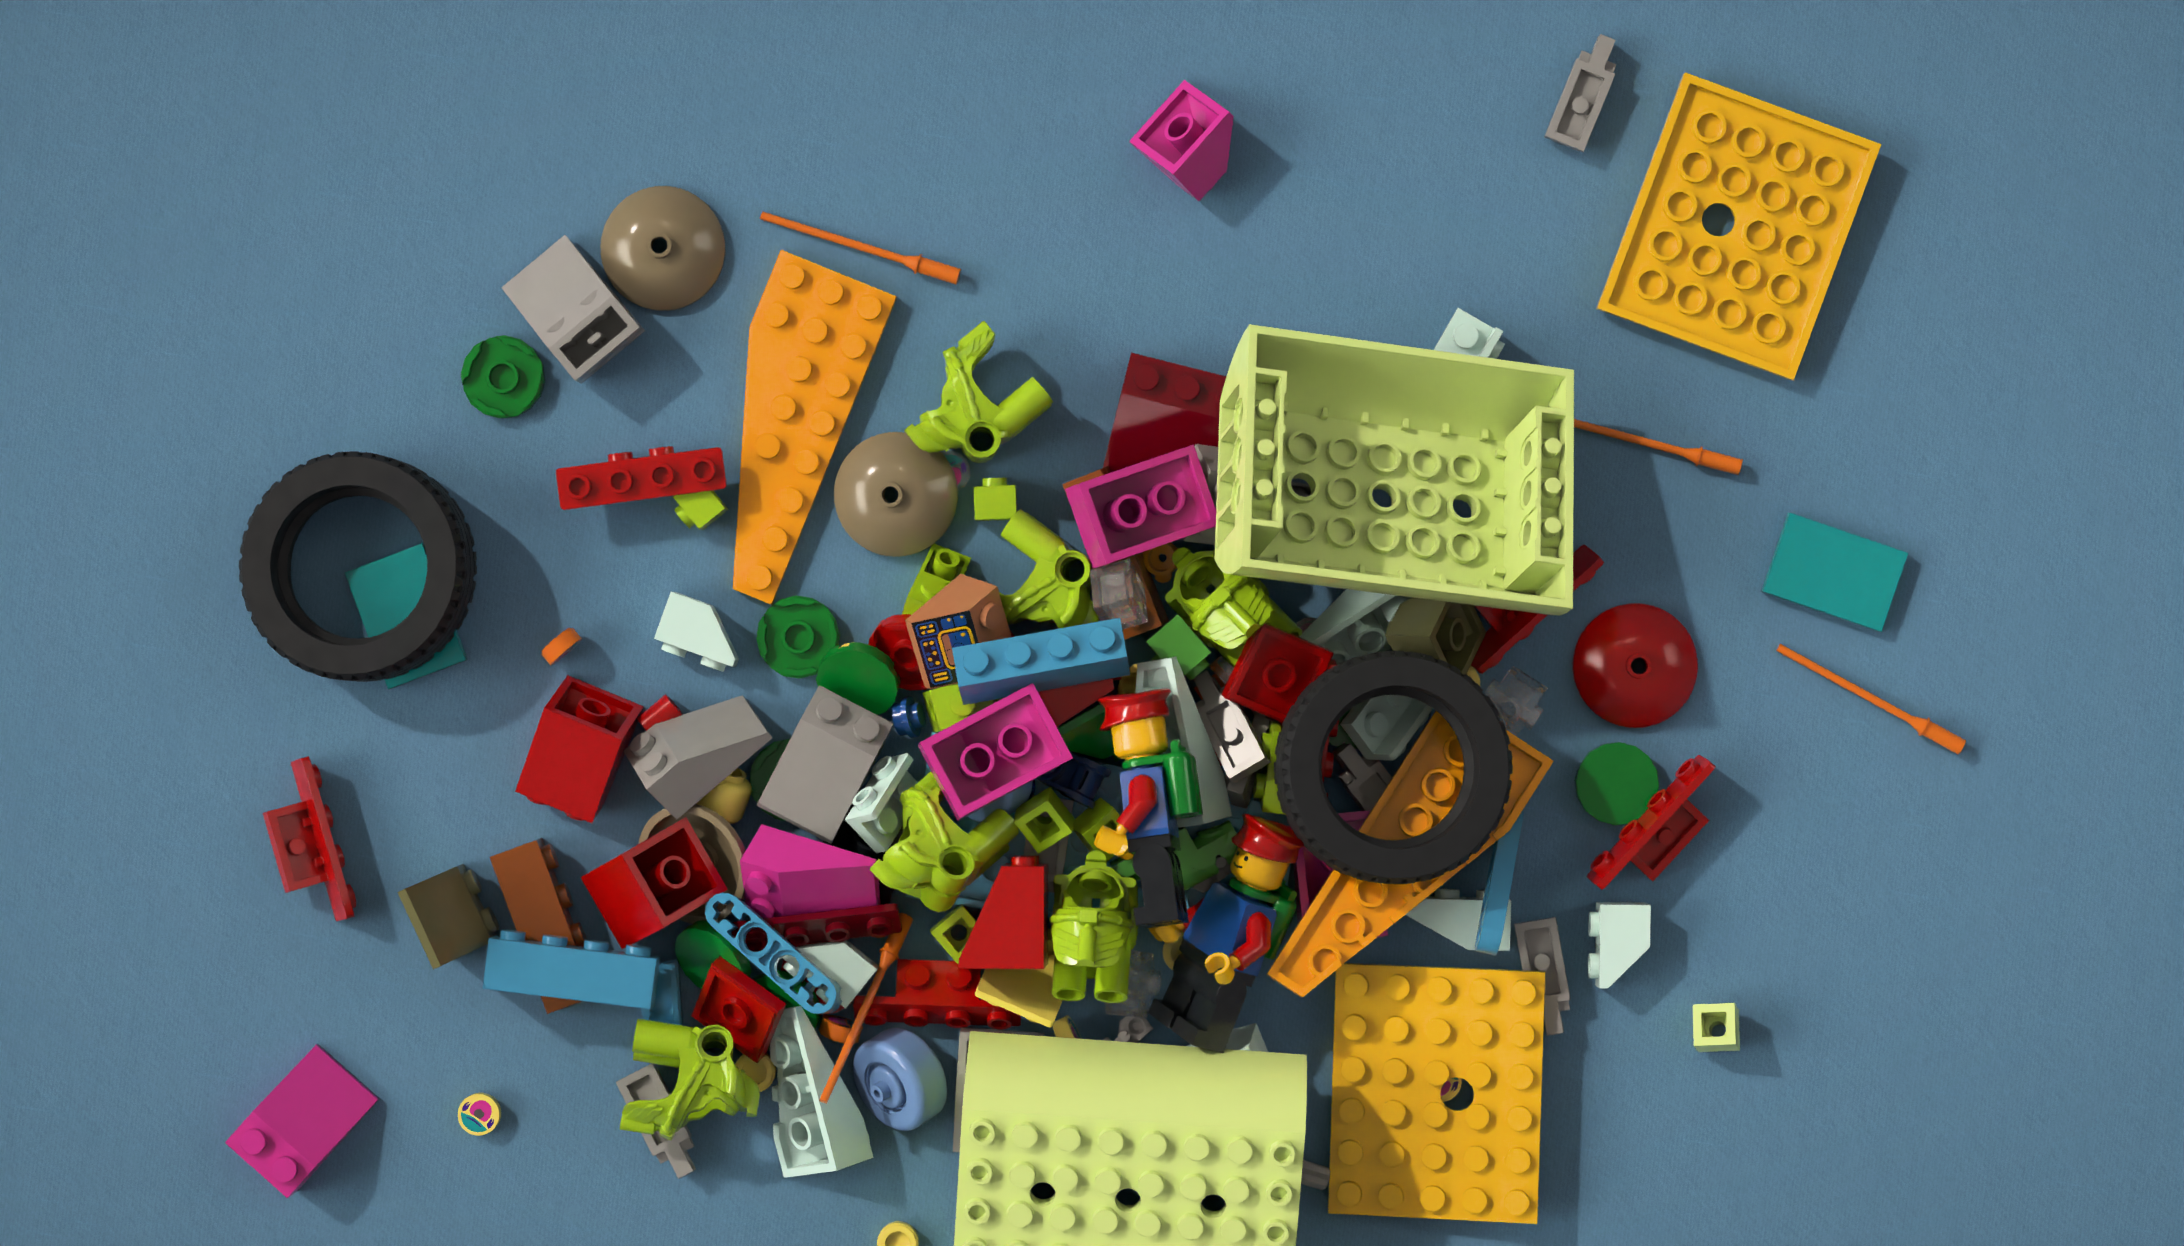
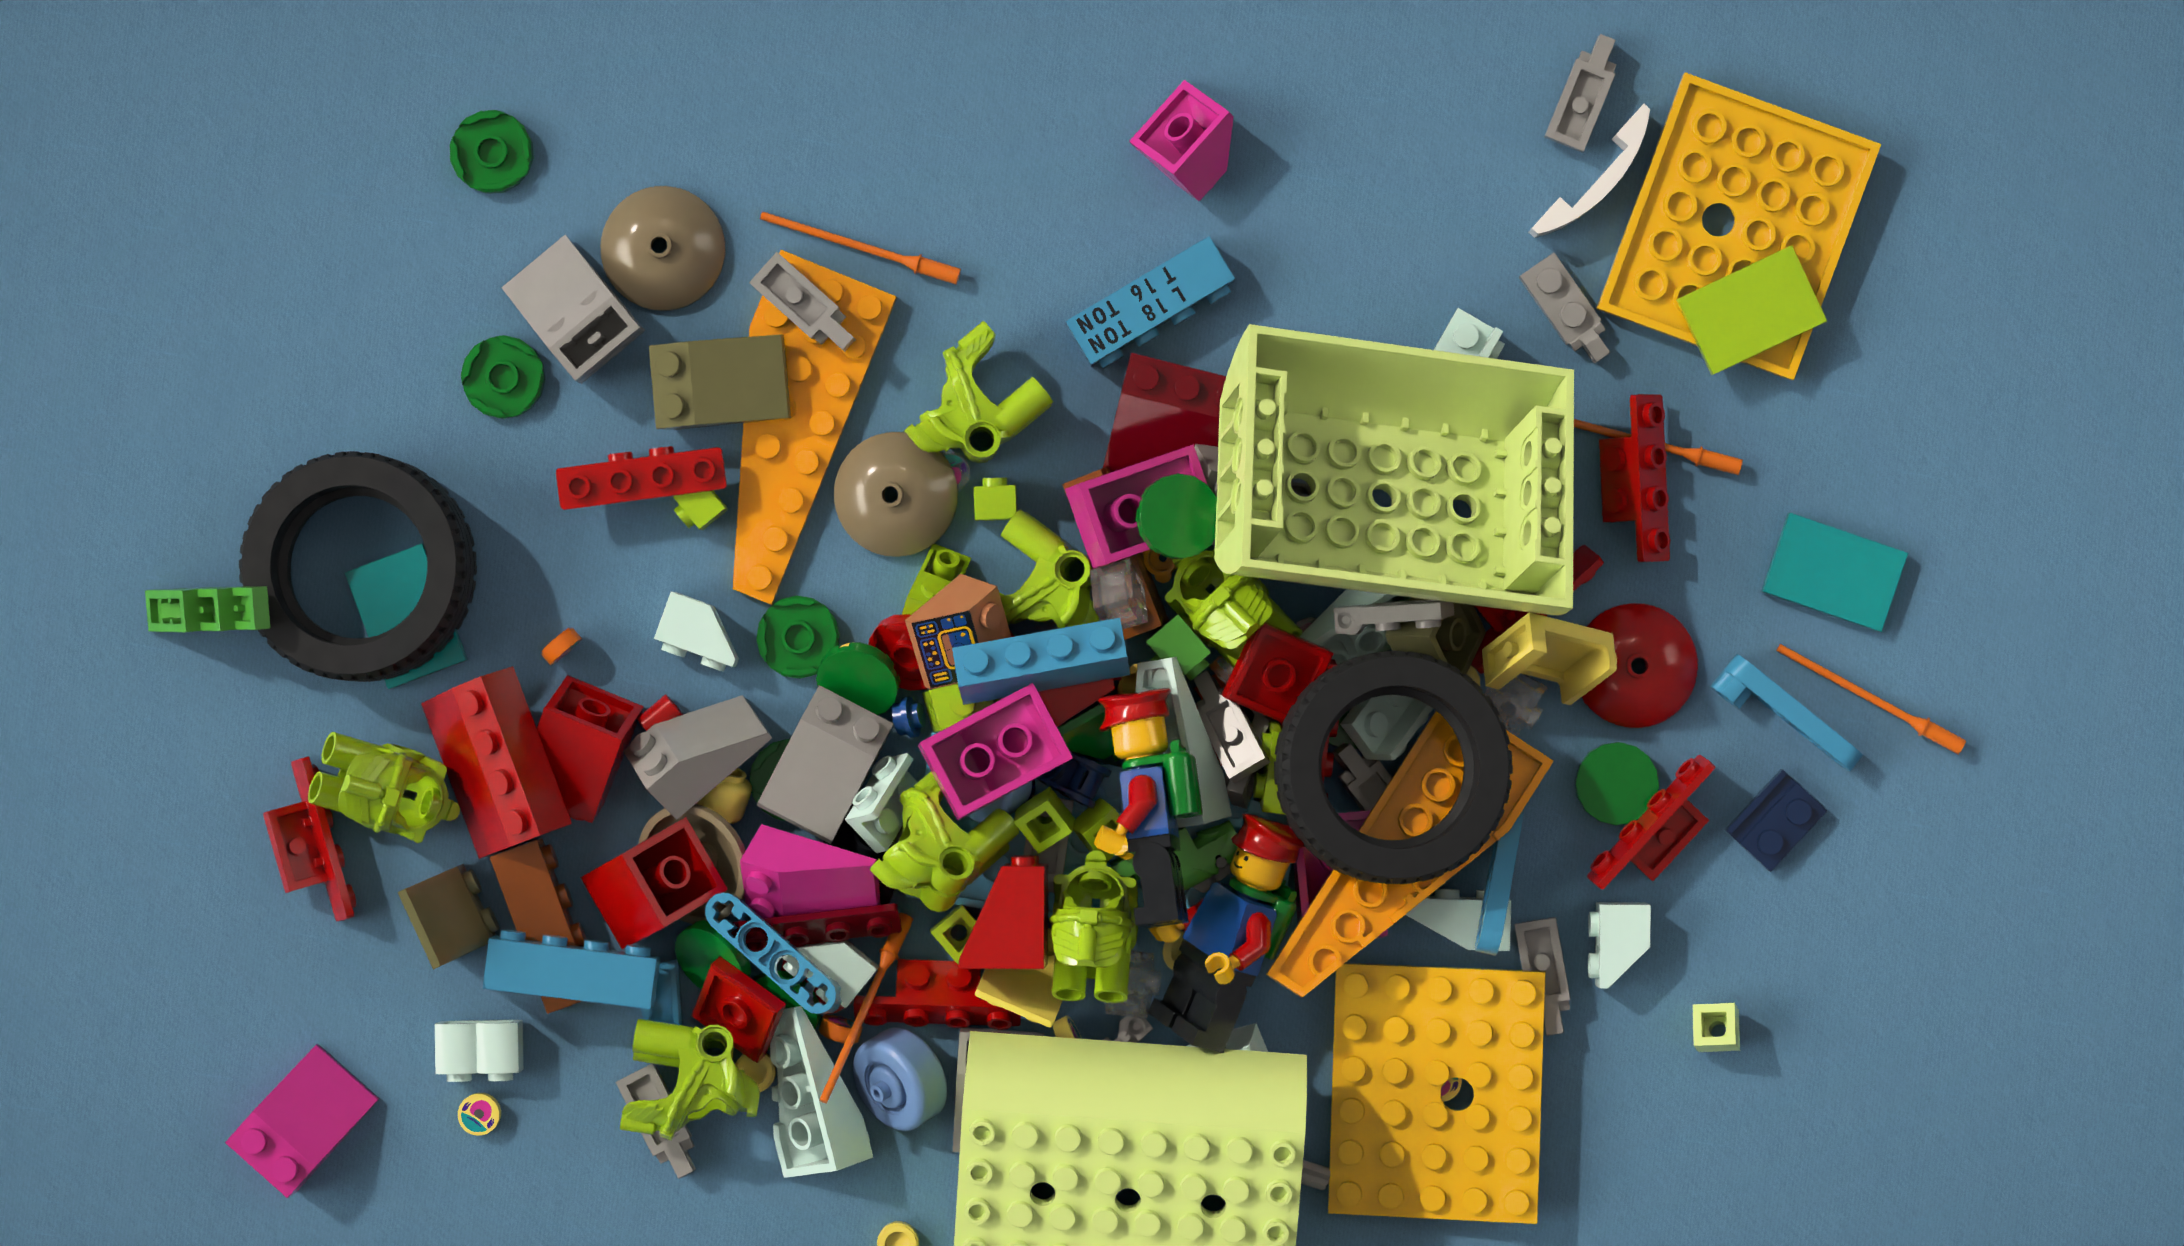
(207, 609): none -> bright green slope
(373, 786): none -> lime helmet
(480, 1048): none -> light aqua brick
(491, 151): none -> green tile
(496, 762): none -> red slope
(719, 382): none -> olive slope
(801, 302): none -> light grey hinge
(1150, 302): none -> dark azure brick
(1177, 516): none -> green tile
(1388, 615): none -> light grey hinge
(1552, 651): none -> light yellow panel
(1565, 306): none -> light grey hinge
(1628, 139): none -> white slope
(1636, 478): none -> red bracket
(1743, 679): none -> dark azure beam
(1751, 310): none -> lime tile
(1775, 820): none -> dark blue plate

